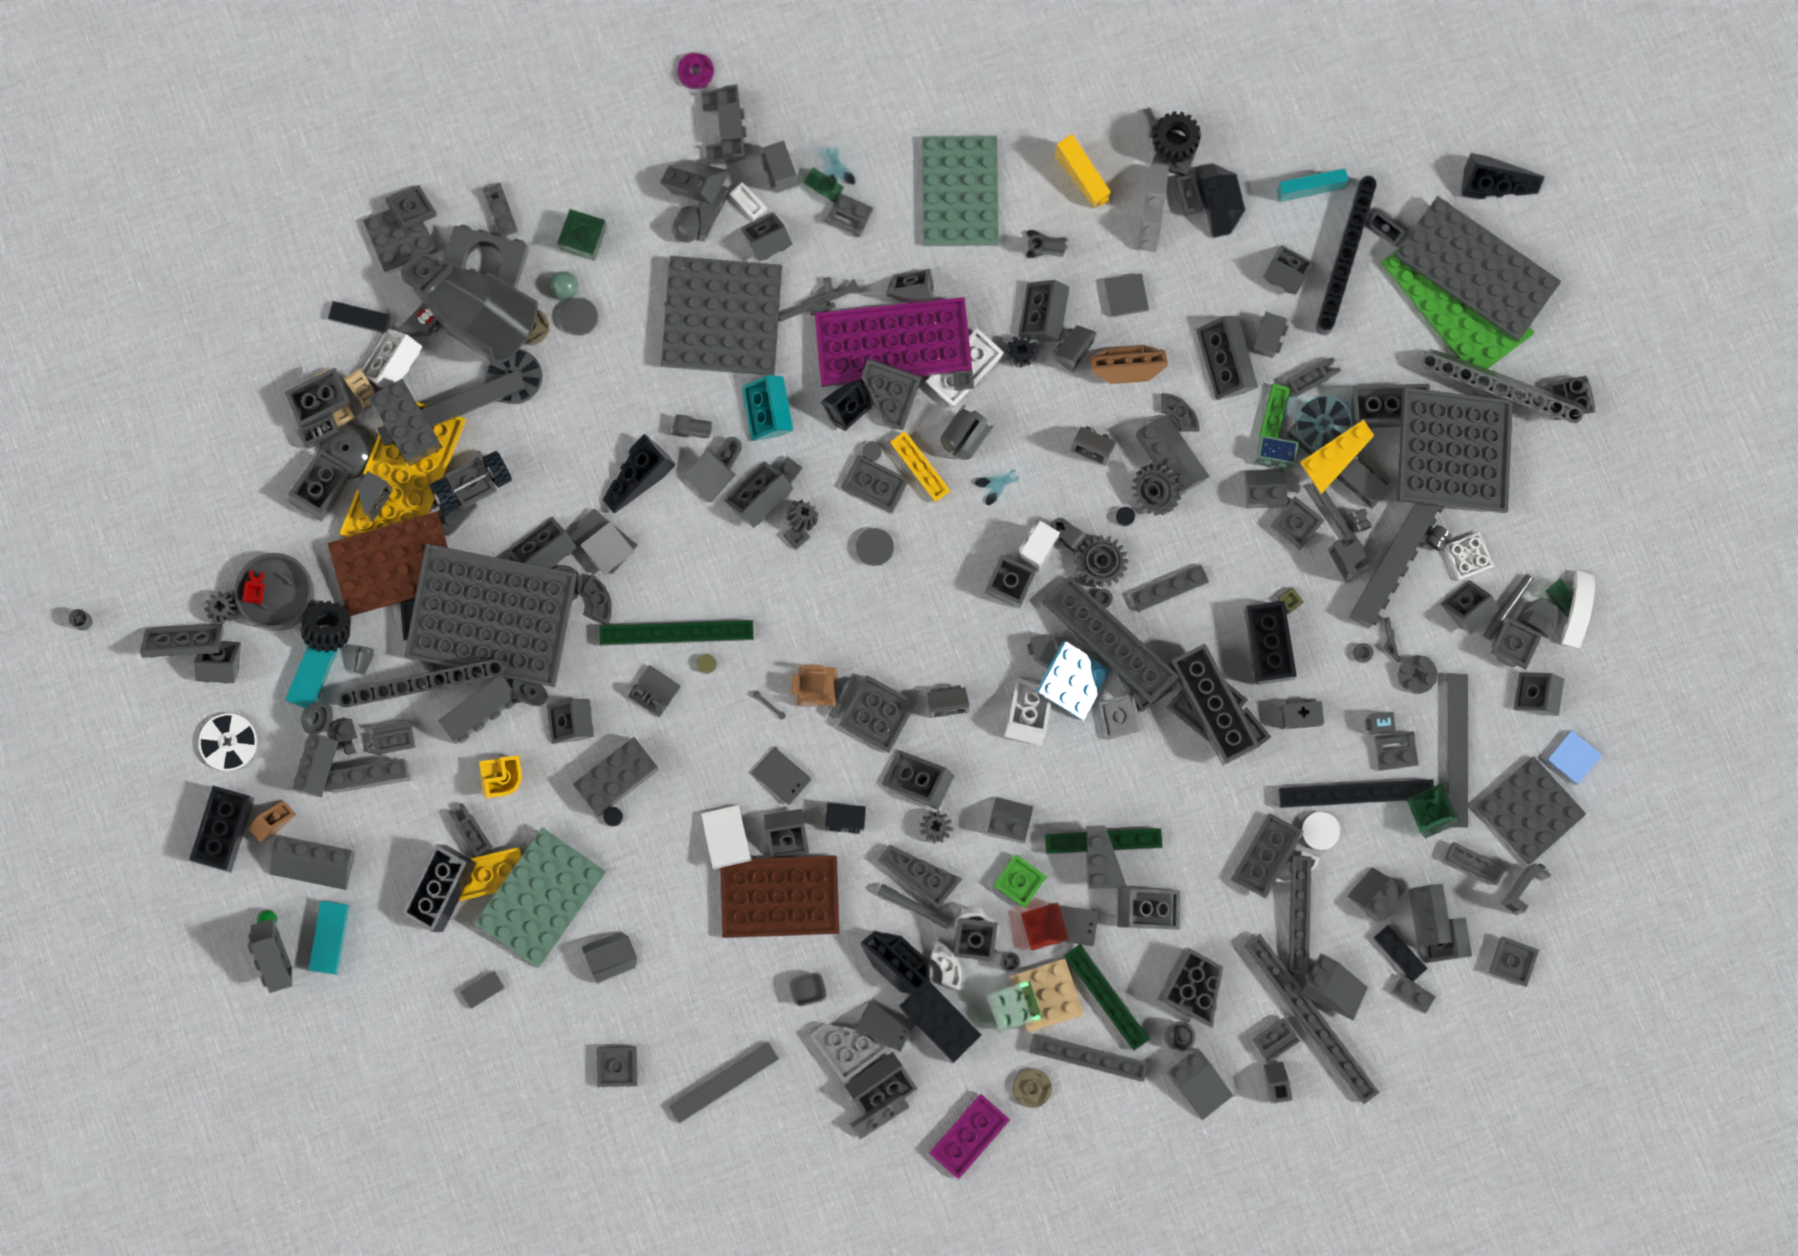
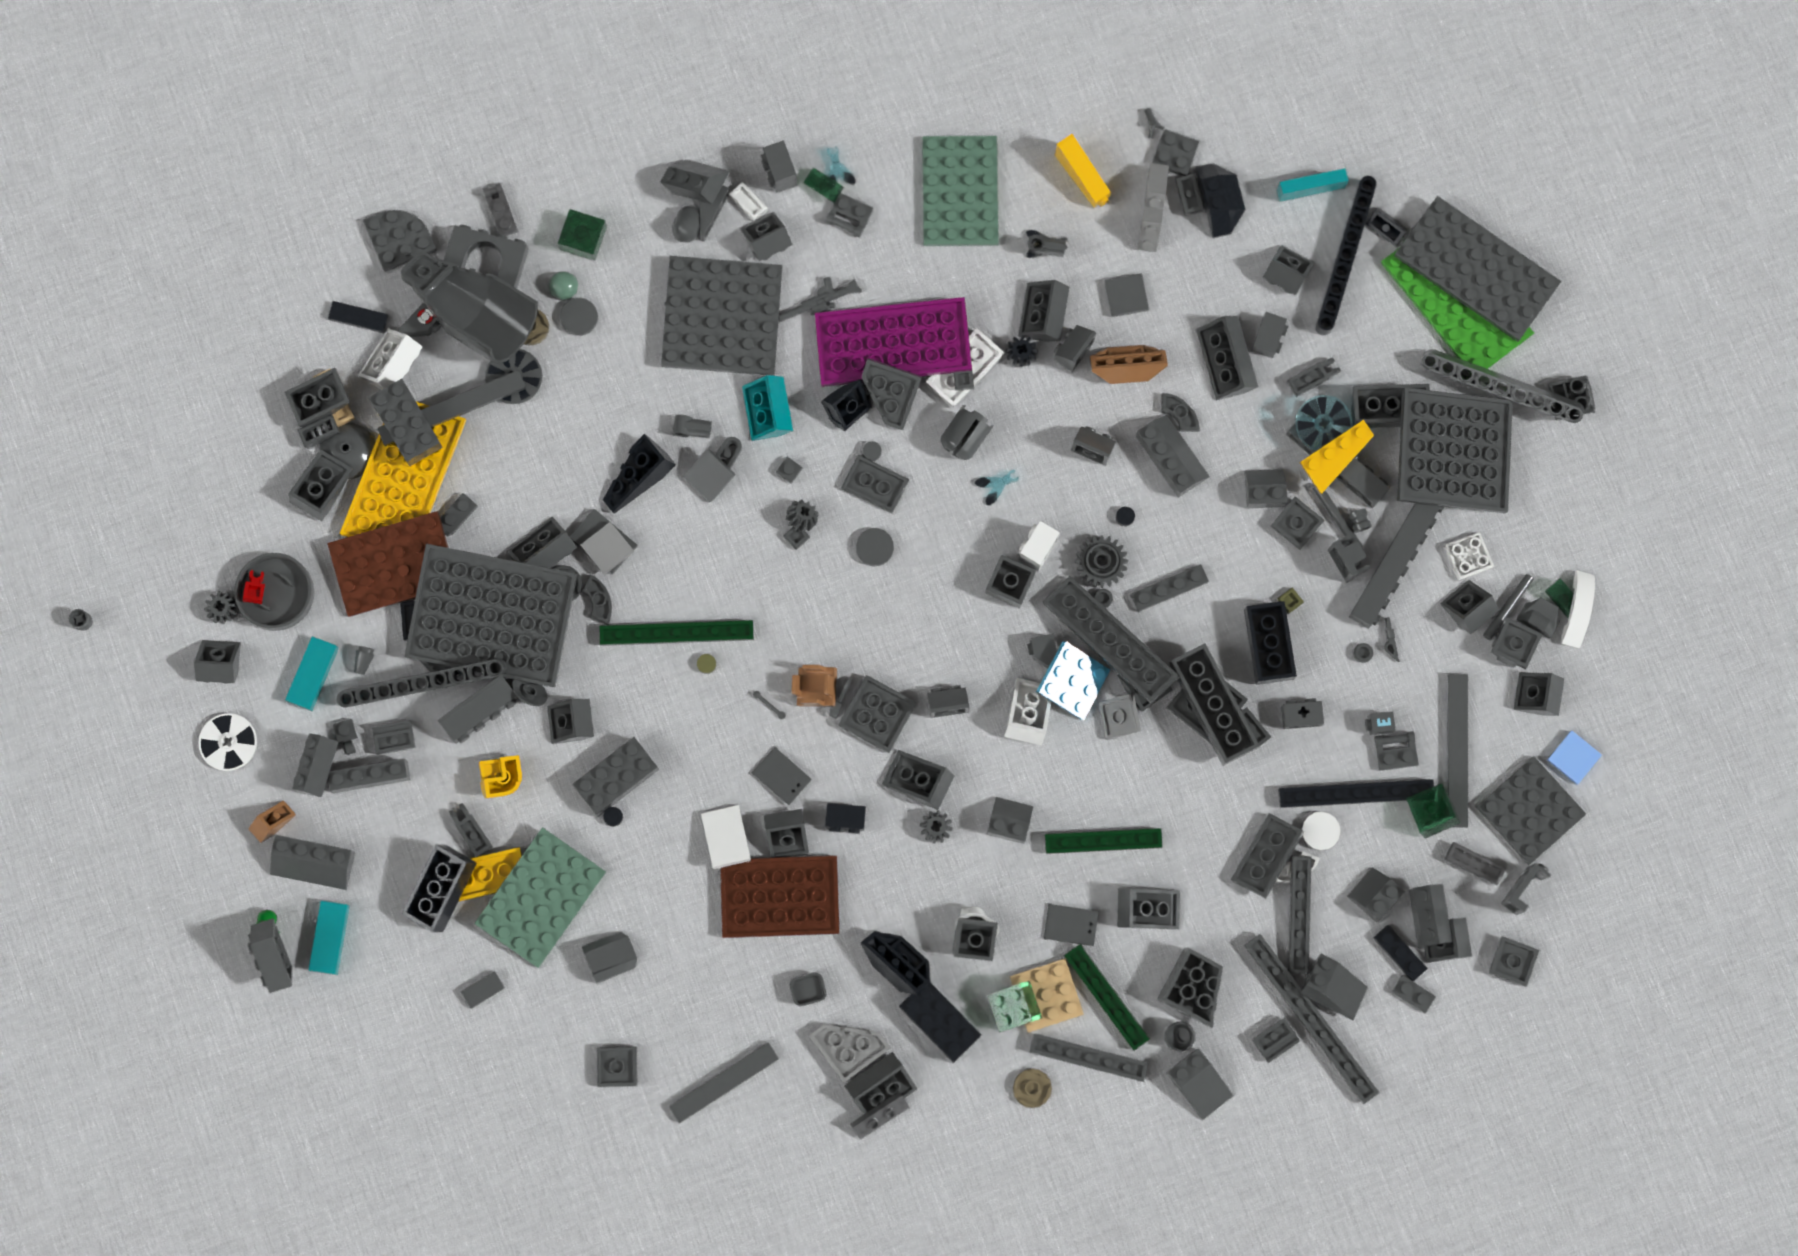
(182, 640): dark grey plate -> none
(221, 829): black brick -> none
(317, 718): dark grey hat -> none
(323, 638): black tyre -> none
(362, 388): tan slope -> none
(373, 494): dark grey slope -> none
(410, 207): dark grey tile -> none
(470, 482): plate -> none
(654, 691): dark grey hinge -> none
(695, 60): magenta tile -> none
(730, 124): dark grey bracket -> none
(759, 494): dark grey slope -> none
(885, 1026): dark grey container -> none
(895, 896): dark grey piece -> none
(912, 287): dark grey slope -> none
(920, 467): yellow plate -> none
(924, 878): dark grey wing -> none
(948, 965): white tile -> none
(969, 1136): magenta plate -> none
(1012, 960): dark grey wheel -> none
(1020, 881): bright green plate -> none
(1044, 926): clear red plate -> none
(1069, 535): dark grey piece -> none
(1101, 860): dark grey wedge -> none
(1147, 481): dark grey gear -> none
(1183, 124): black tyre -> none
(1275, 411): bright green tile -> none
(1277, 452): brick -> none
(1277, 1082): dark grey slope -> none
(1422, 664): dark grey plate -> none
(1438, 537): dark grey wheel -> none
(1492, 177): black wedge -> none

